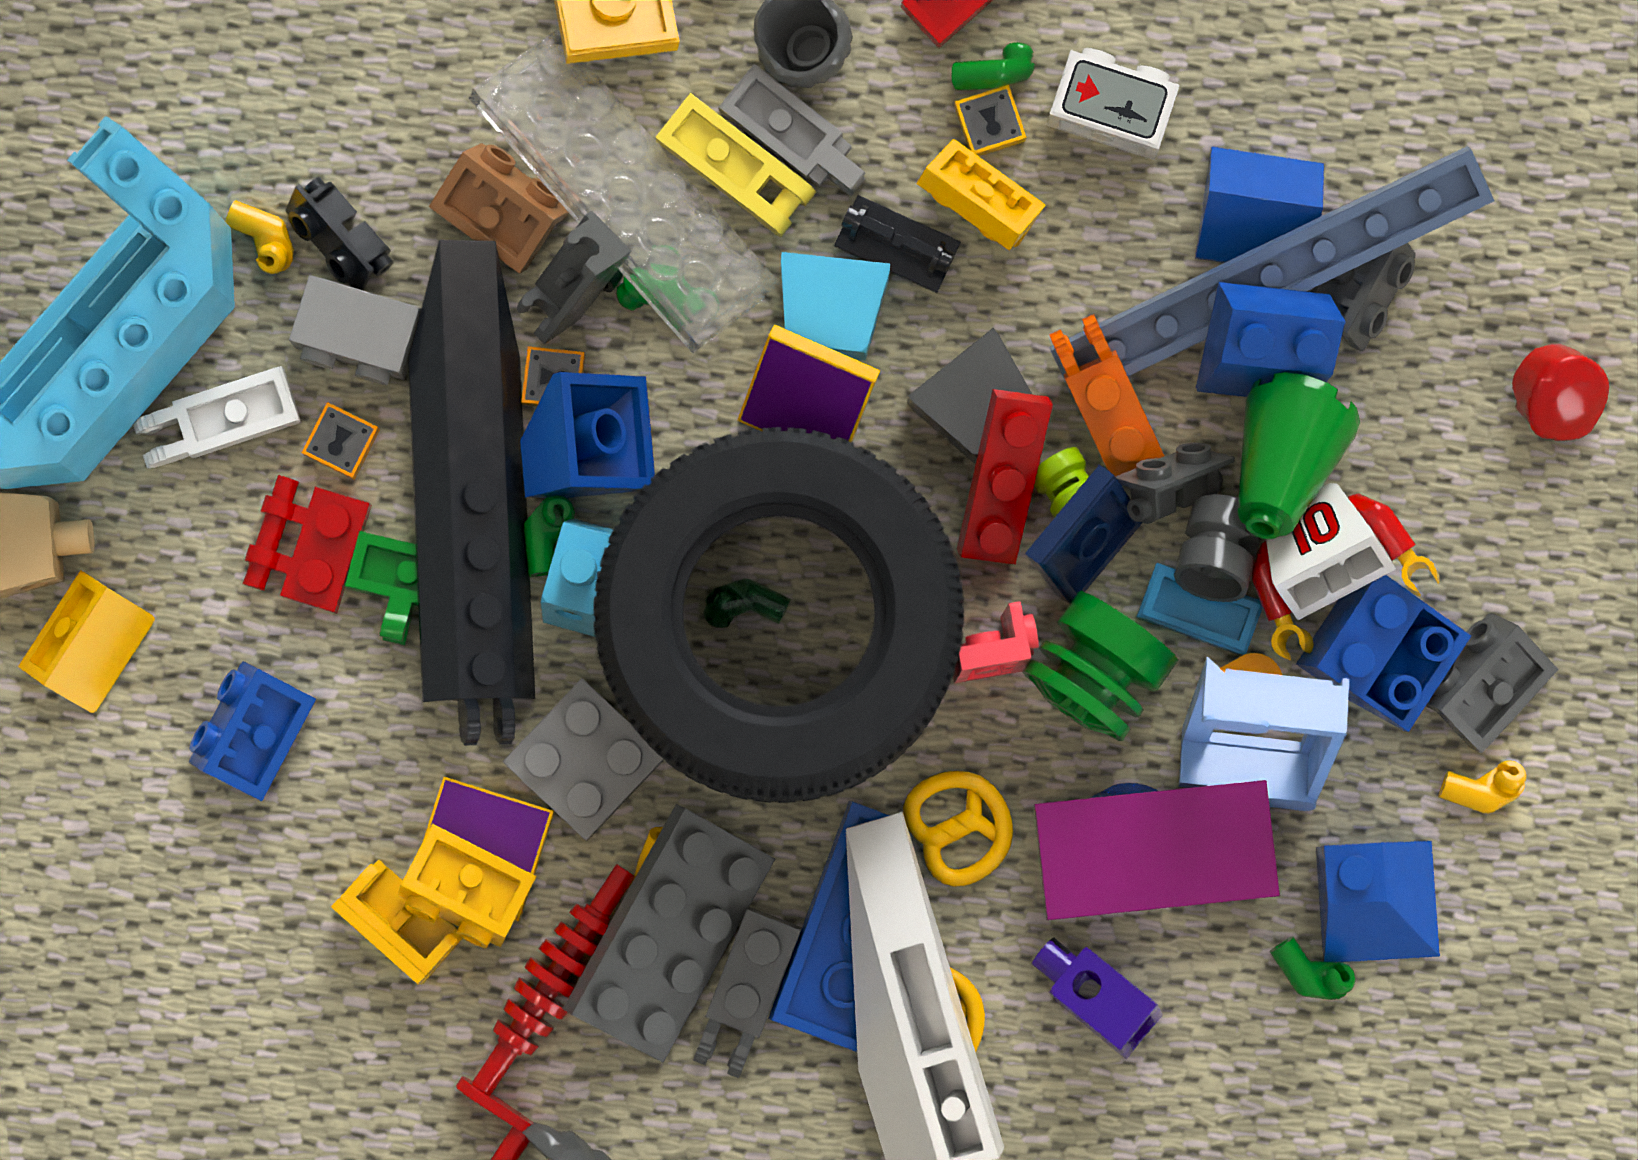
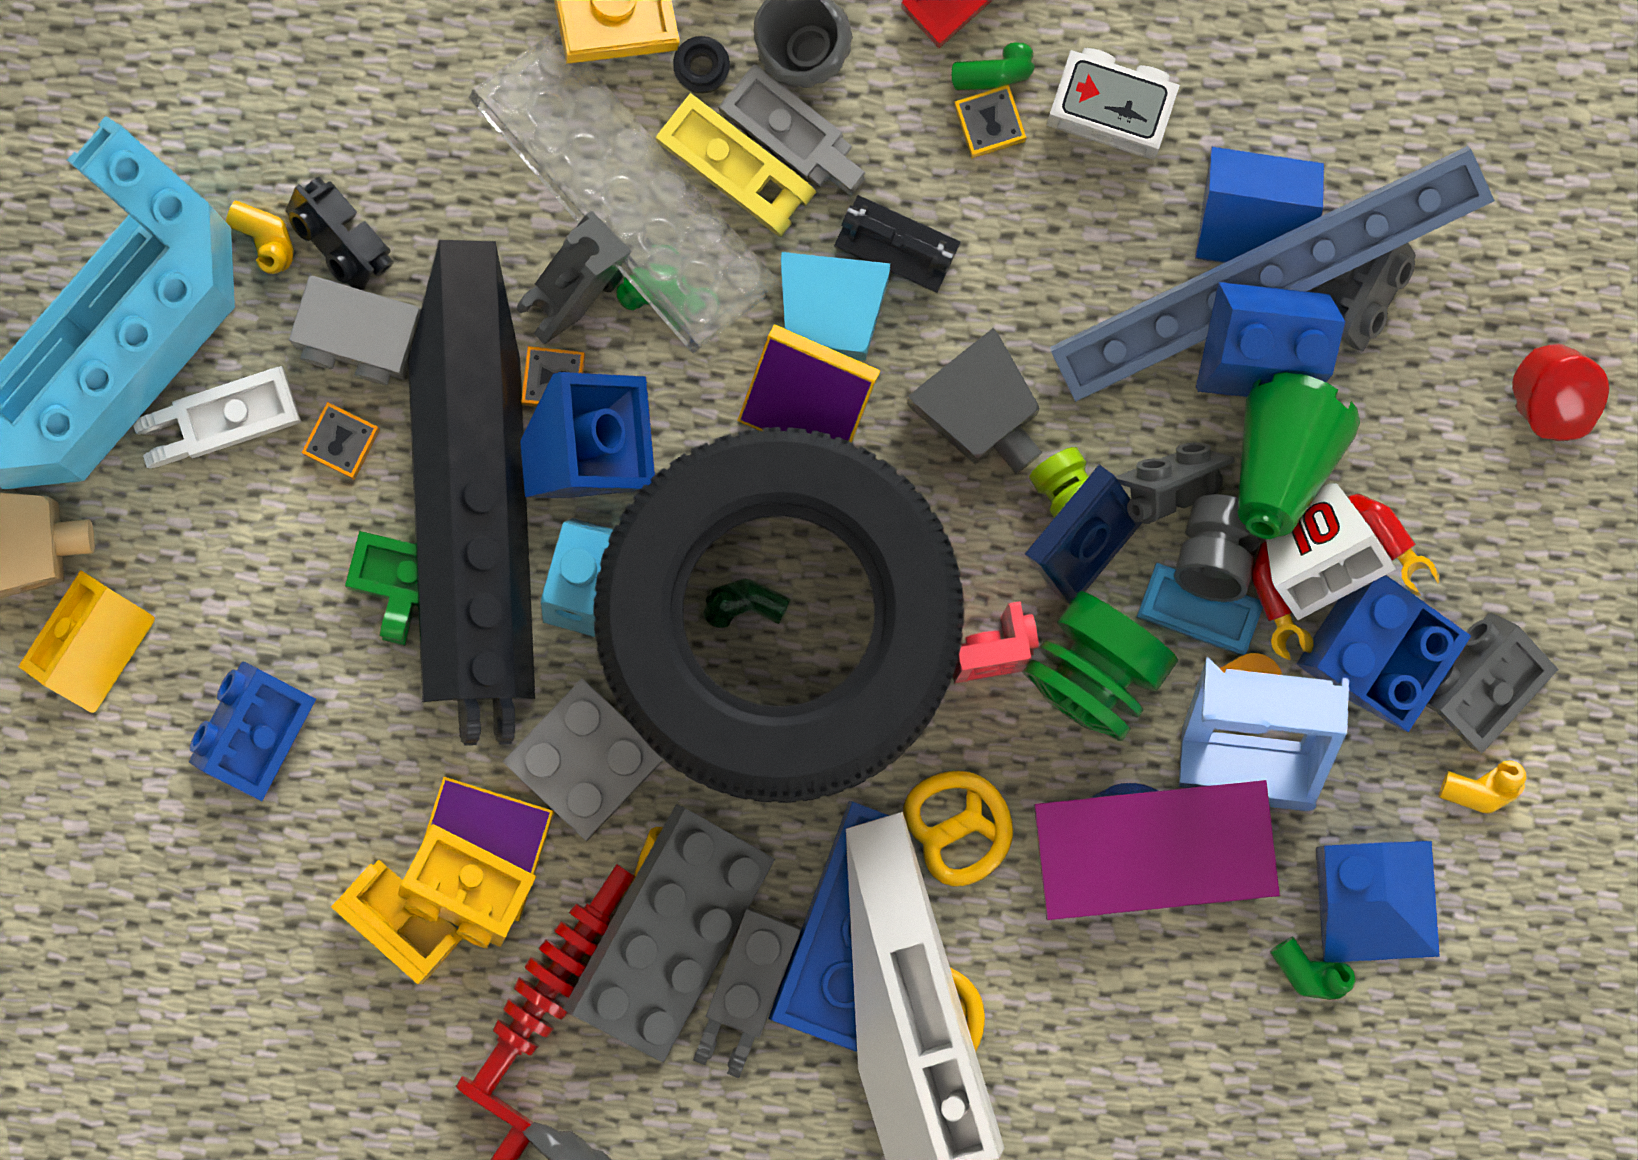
(323, 550): red plate -> none
(498, 203): medium nougat bracket -> none
(543, 531): green arm -> none
(701, 47): none -> black plate
(981, 195): yellow bracket -> none
(1004, 476): red plate -> none
(1108, 402): orange hinge -> none
(1116, 1014): dark purple torso -> none

